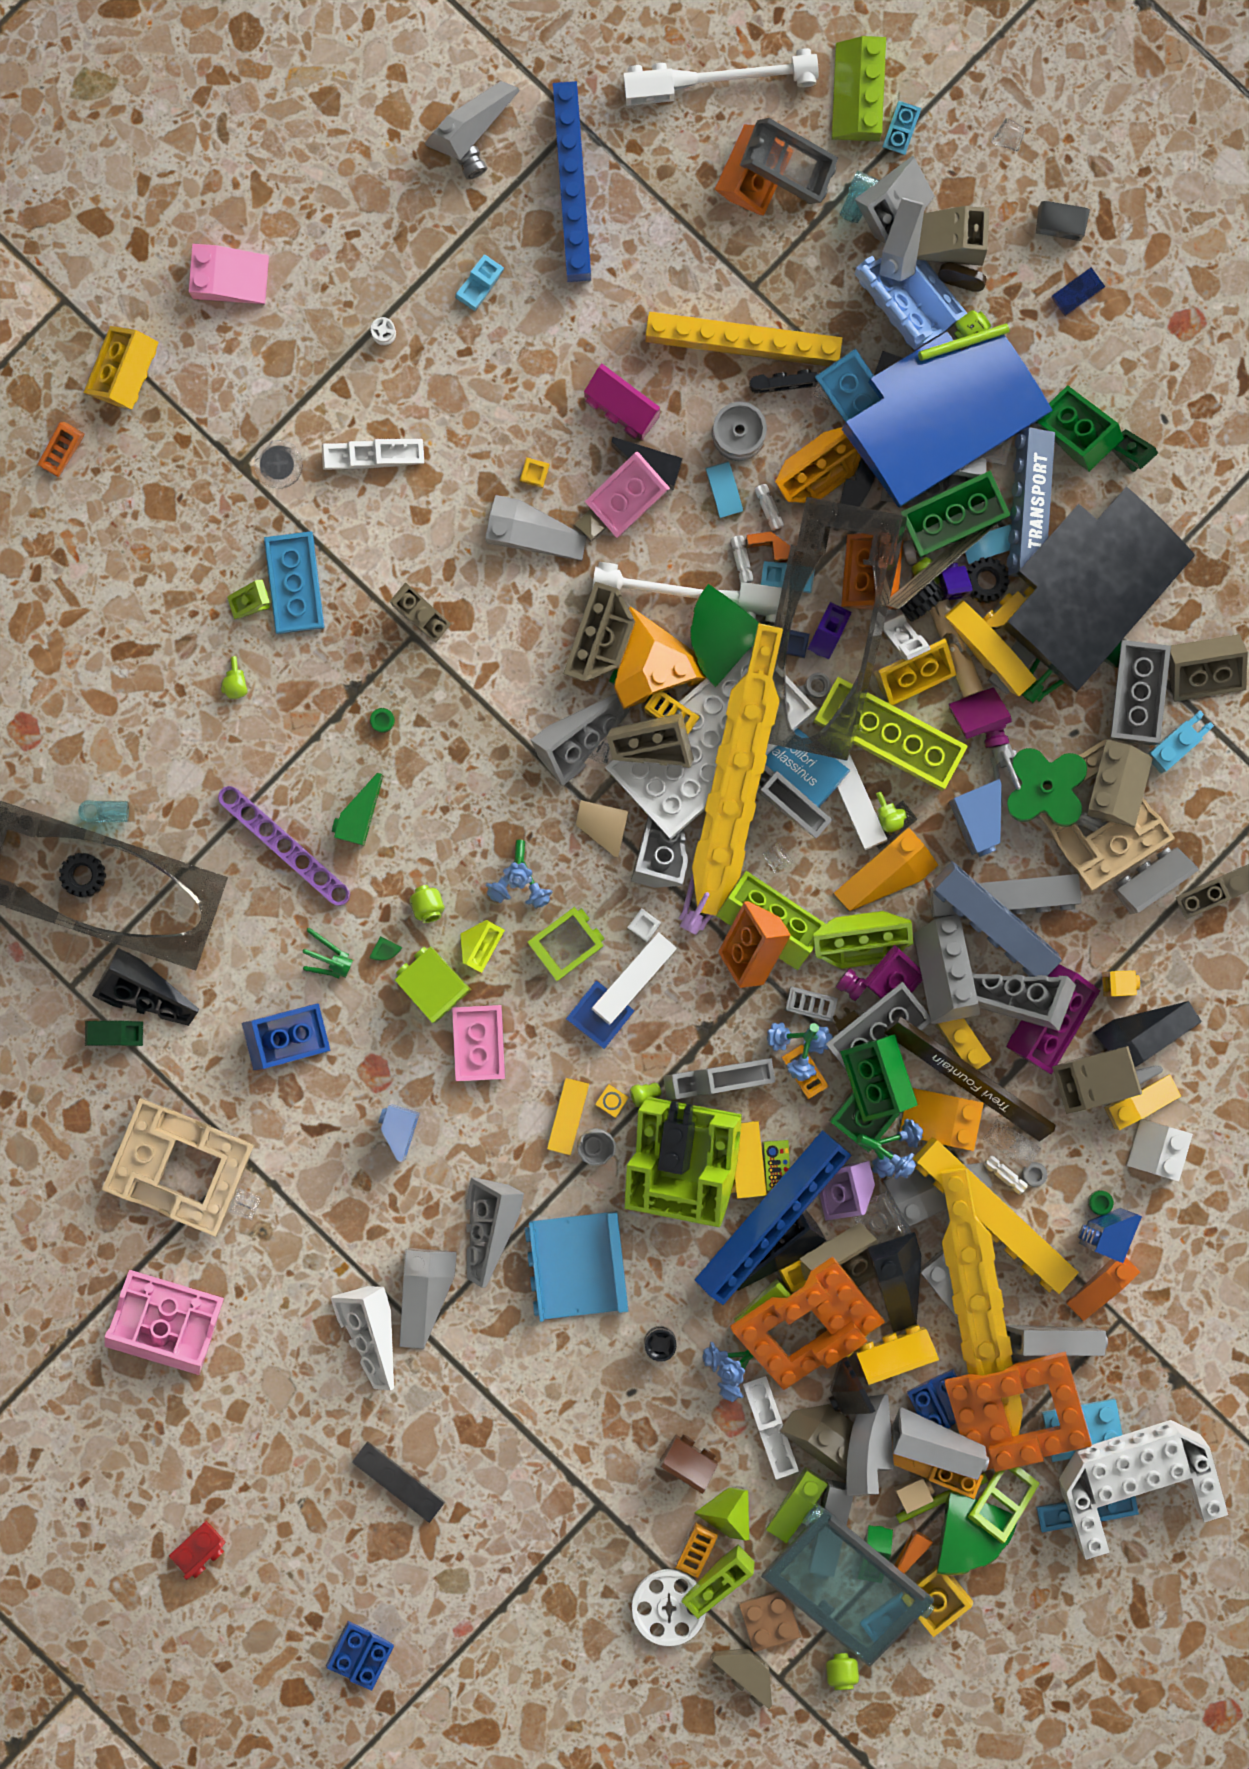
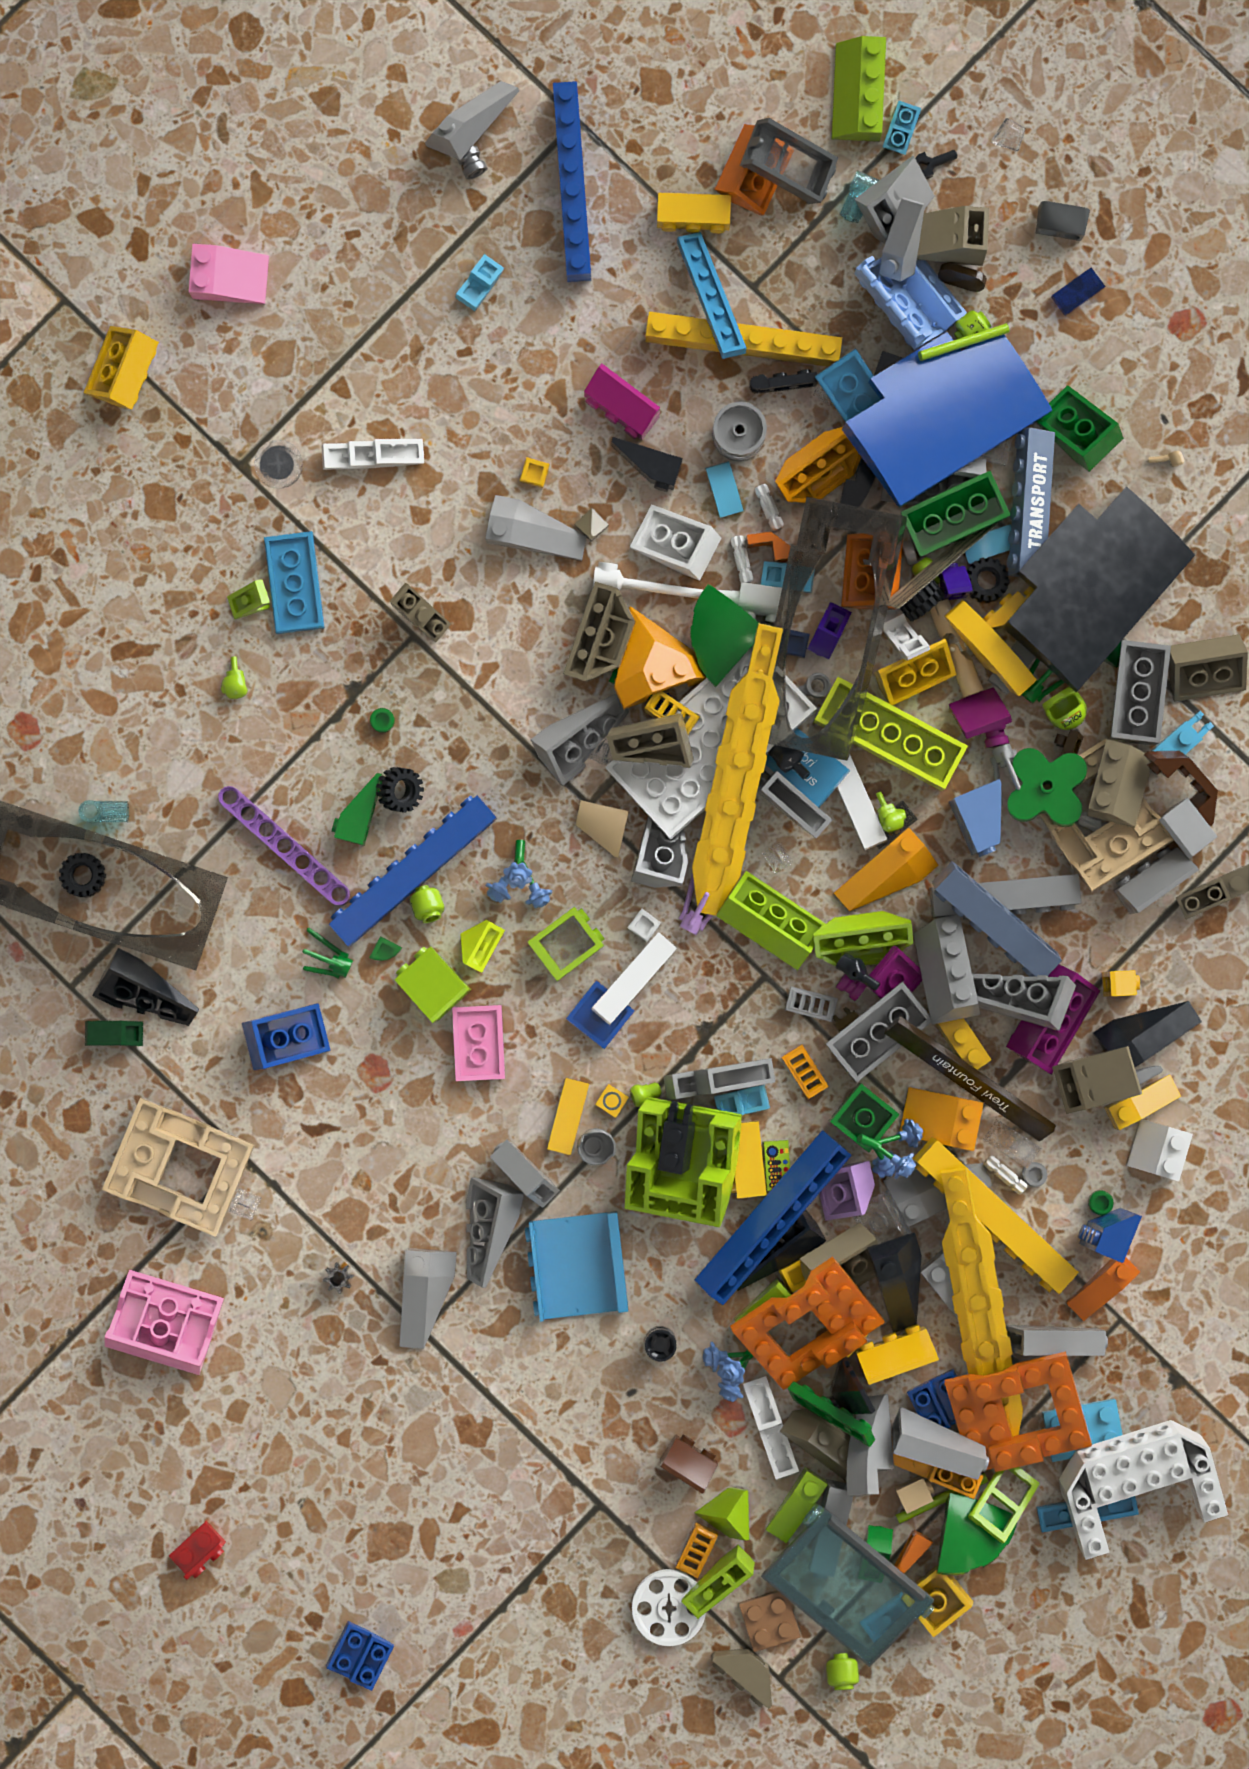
(68, 453): orange slope -> none
(344, 1282): none -> black gear
(368, 1321): white wedge -> none
(383, 325): white wheel -> none
(398, 1128): medium blue slope -> none
(398, 1482): black plate -> none
(411, 794): none -> black tyre
(415, 869): none -> blue brick
(524, 1173): none -> light grey slope
(627, 494): bright pink plate -> none
(660, 83): white bar -> none
(676, 541): none -> white slope
(693, 212): none -> yellow brick
(711, 295): none -> dark azure plate
(744, 1100): none -> medium azure slope
(753, 945): orange slope -> none
(789, 759): none -> black piece
(814, 1040): medium blue plant -> none
(838, 1417): none -> green plate
(856, 971): none -> black piece
(879, 1078): green slope -> none
(933, 162): none -> black bar
(1066, 709): none -> lime helmet
(1071, 743): none -> dark brown tile
(1134, 451): dark green slope -> none
(1169, 761): none -> reddish brown slope
(1176, 458): none -> tan hand
(1187, 827): none -> light grey slope

